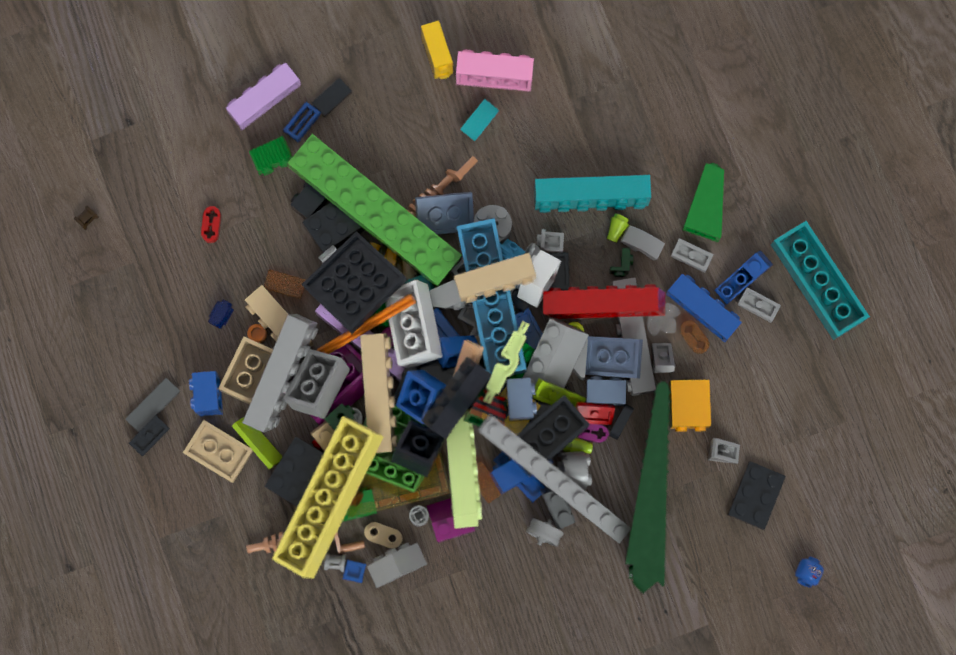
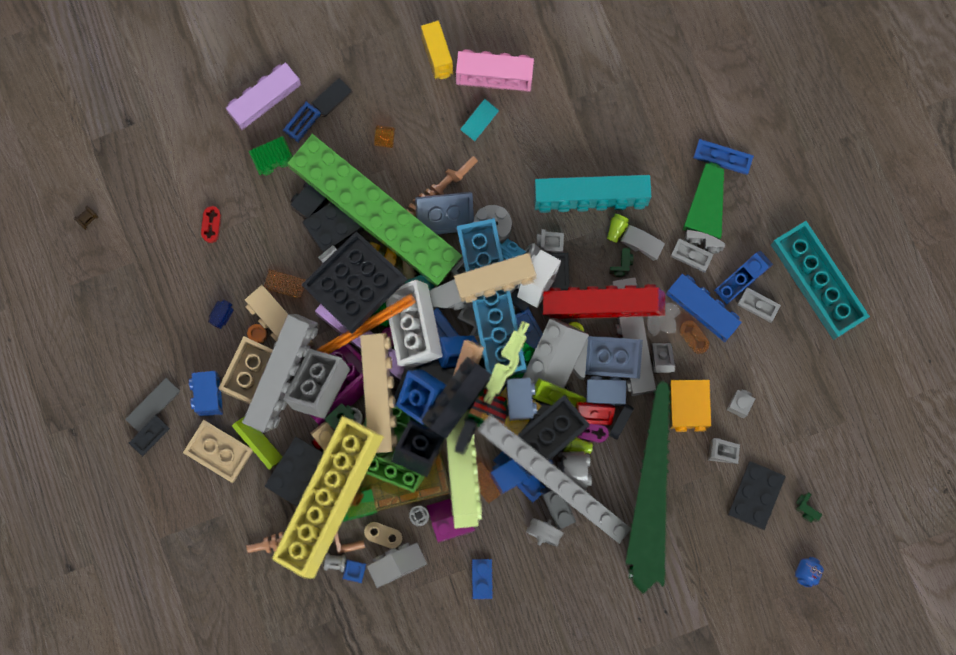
(384, 136): none -> clear orange plate
(465, 436): none -> black beam
(482, 578): none -> blue plate
(711, 243): none -> light grey slope
(723, 156): none -> blue plate
(741, 403): none -> light grey brick
(808, 512): none -> dark green bracket

